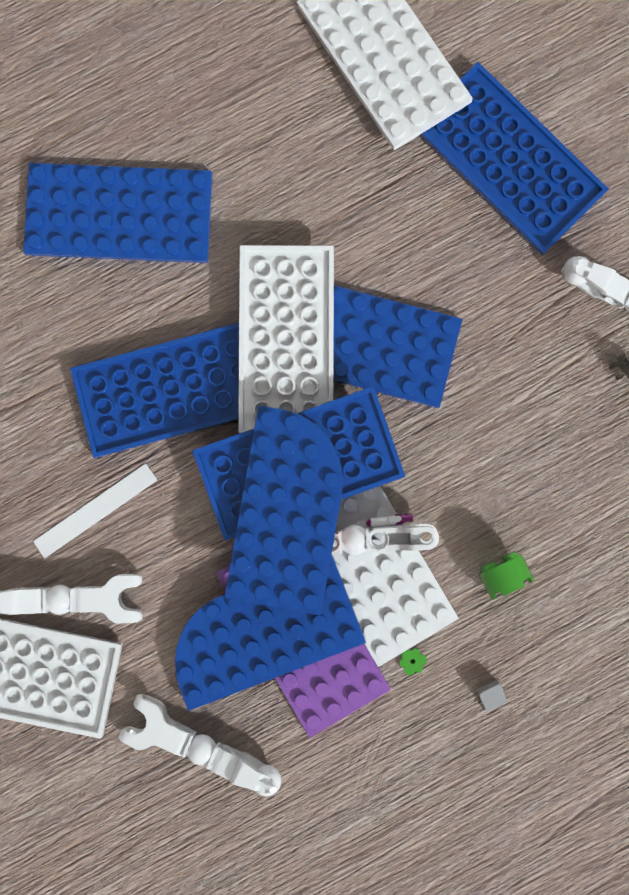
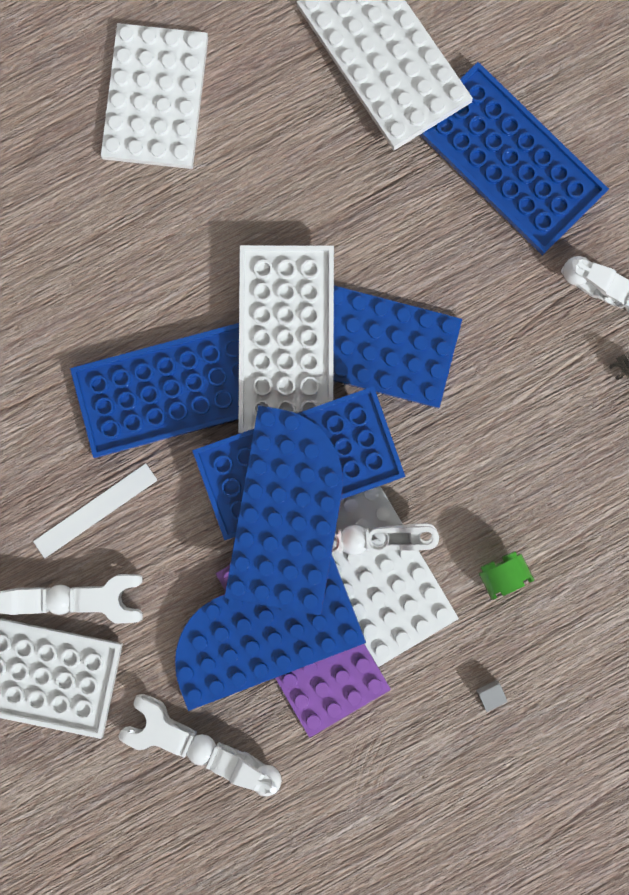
(118, 213): blue plate -> none
(154, 96): none -> white plate
(396, 519): white piece -> none
(419, 661): bright green plant -> none

